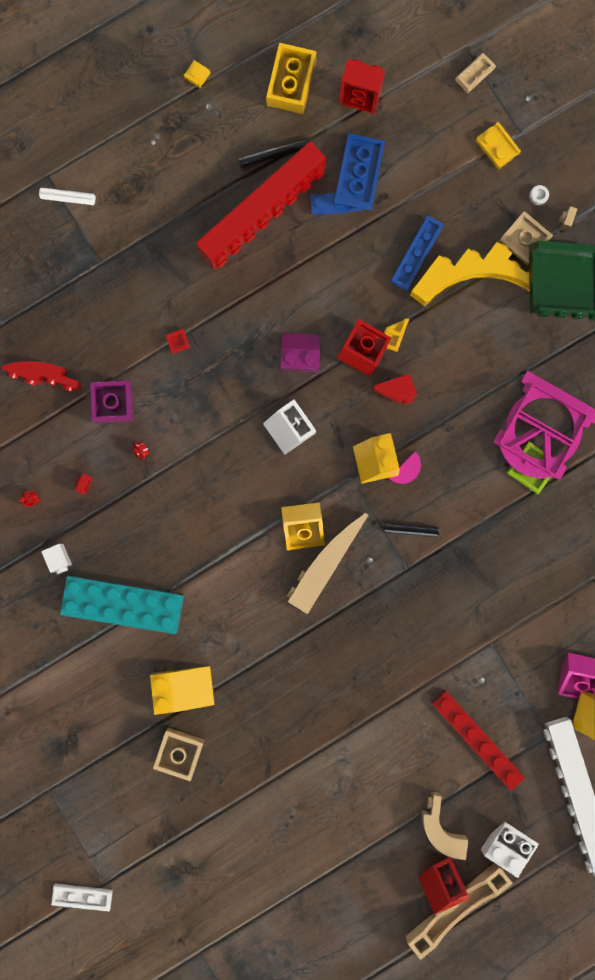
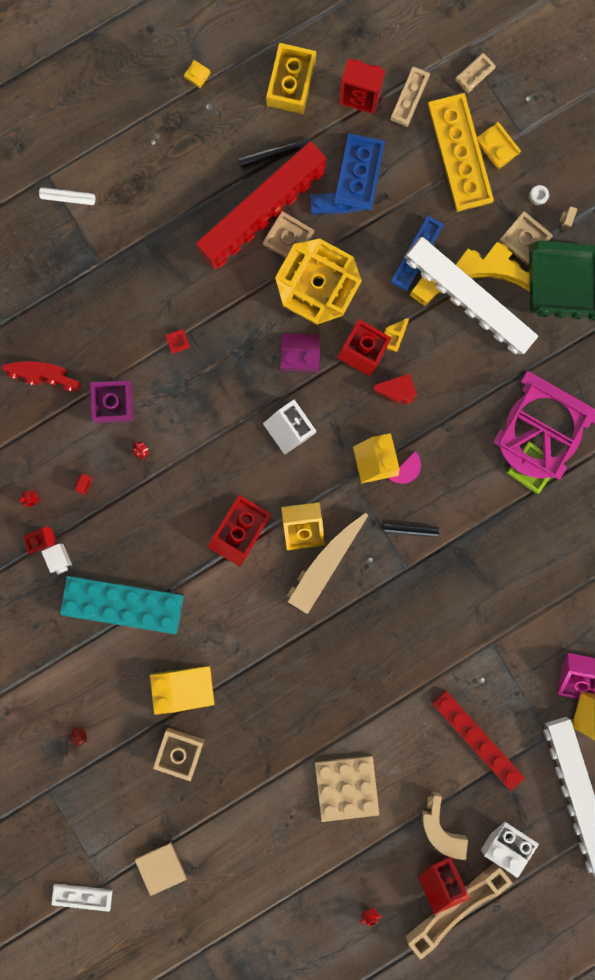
(39, 540): none -> red slope
(78, 736): none -> clear red plate
(160, 869): none -> tan tile
(239, 530): none -> red slope
(286, 233): none -> tan plate
(317, 261): none -> yellow piece
(347, 788): none -> tan plate
(370, 917): none -> red plate
(410, 96): none -> tan plate
(460, 152): none -> yellow plate
(470, 296): none -> white brick

